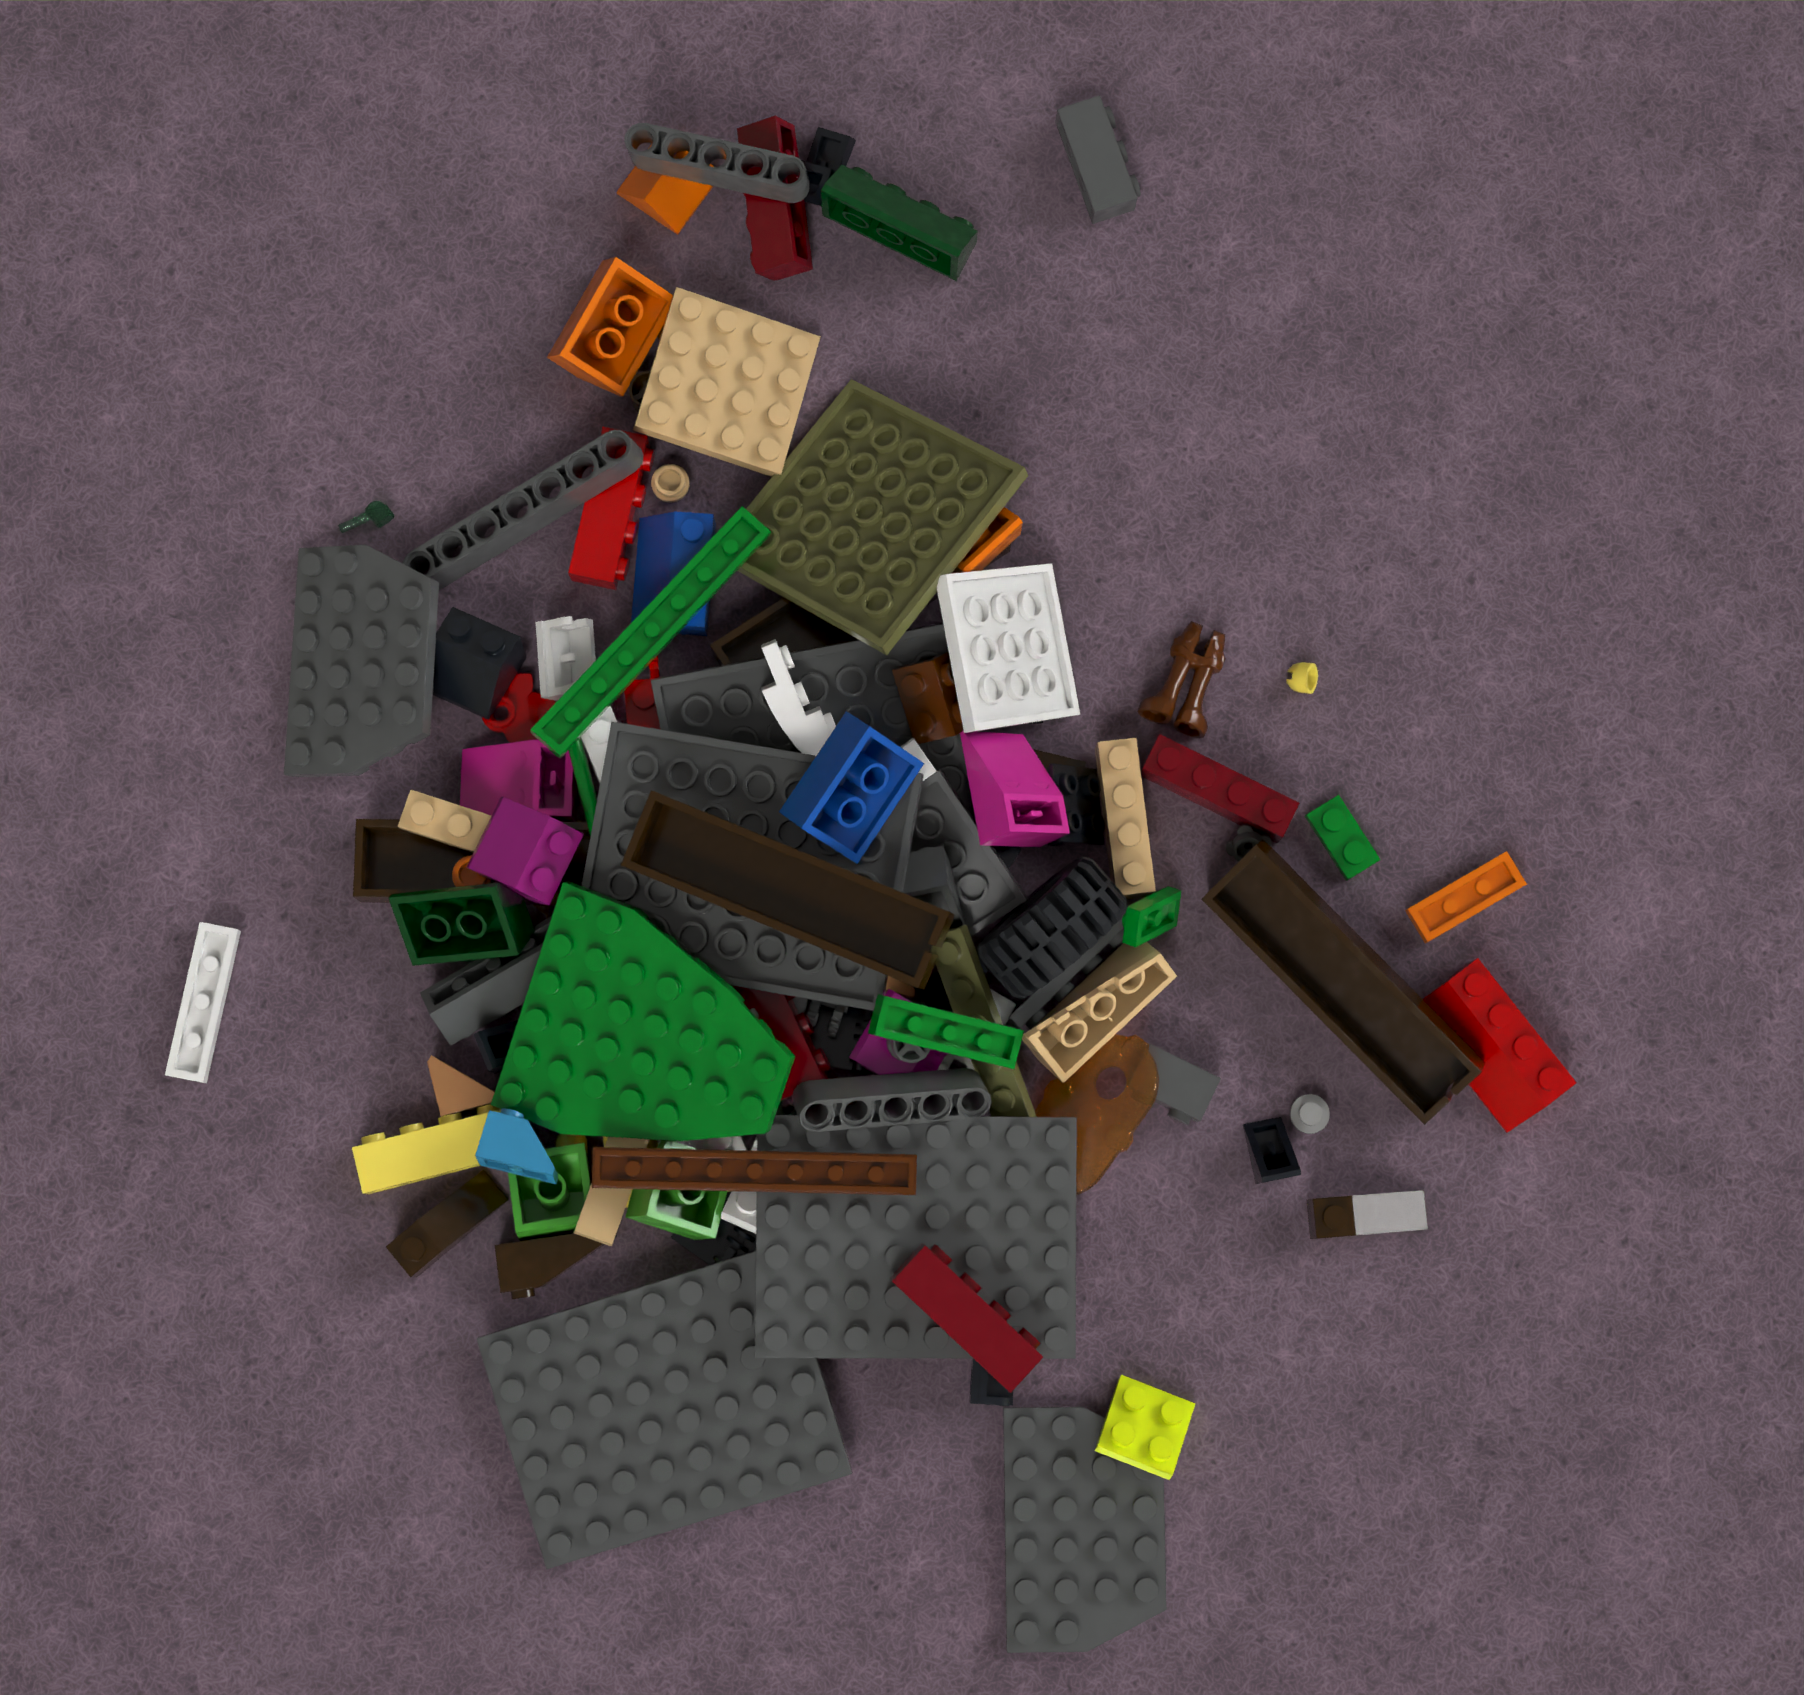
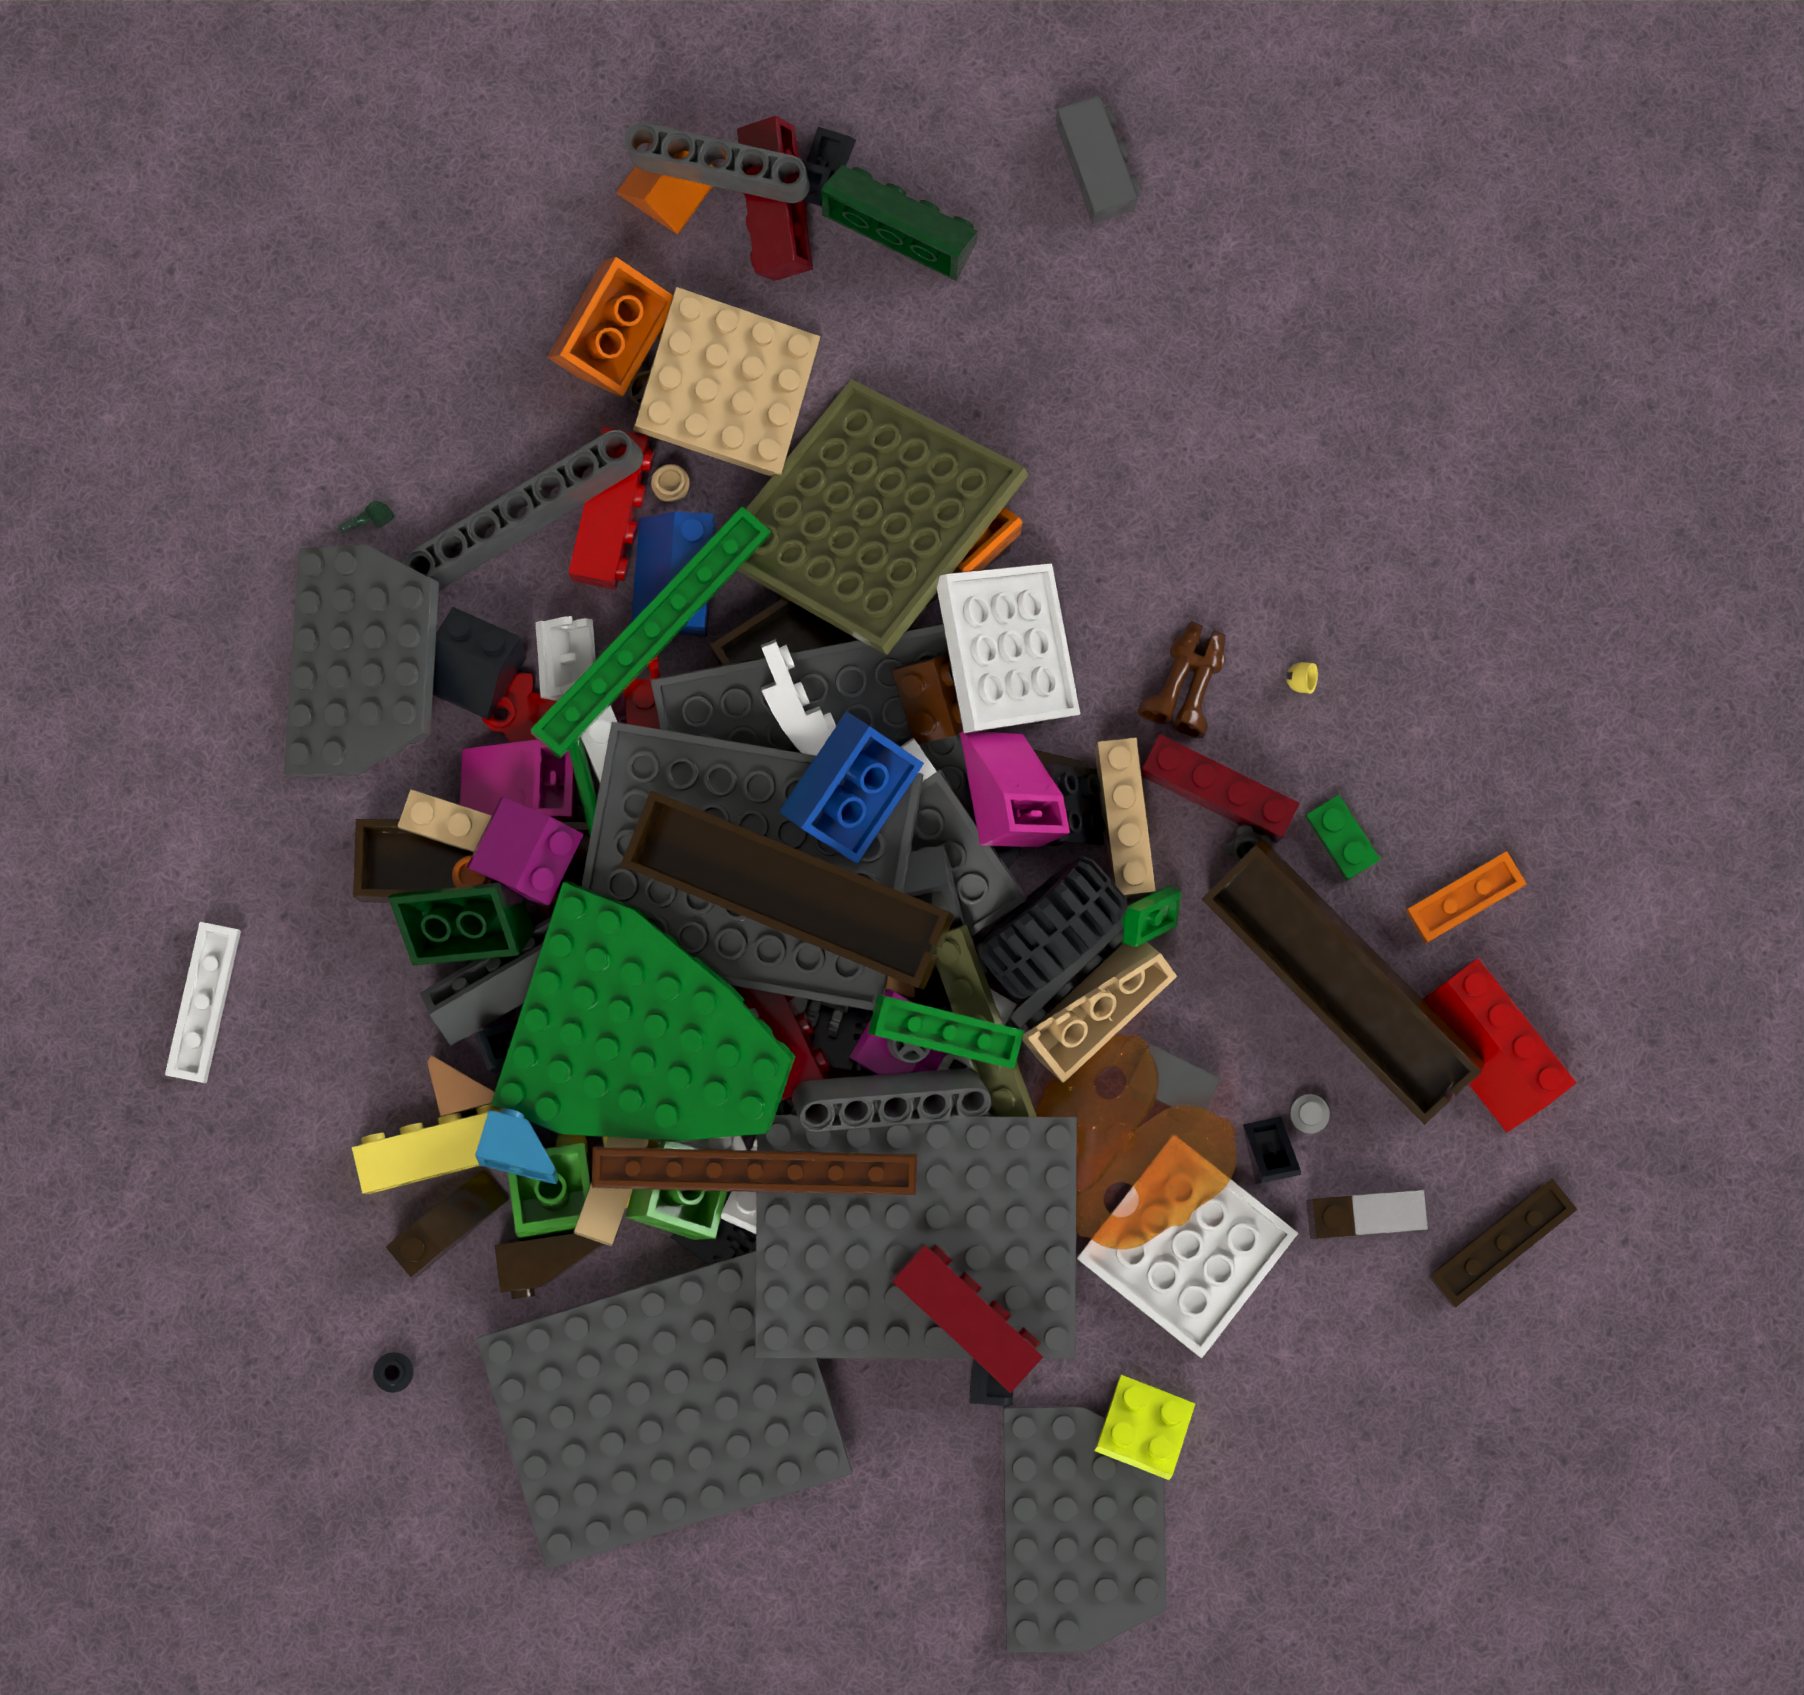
(405, 1367): none -> black plate
(1174, 1166): none -> clear orange piece
(1196, 1272): none -> white plate
(1502, 1242): none -> dark brown plate

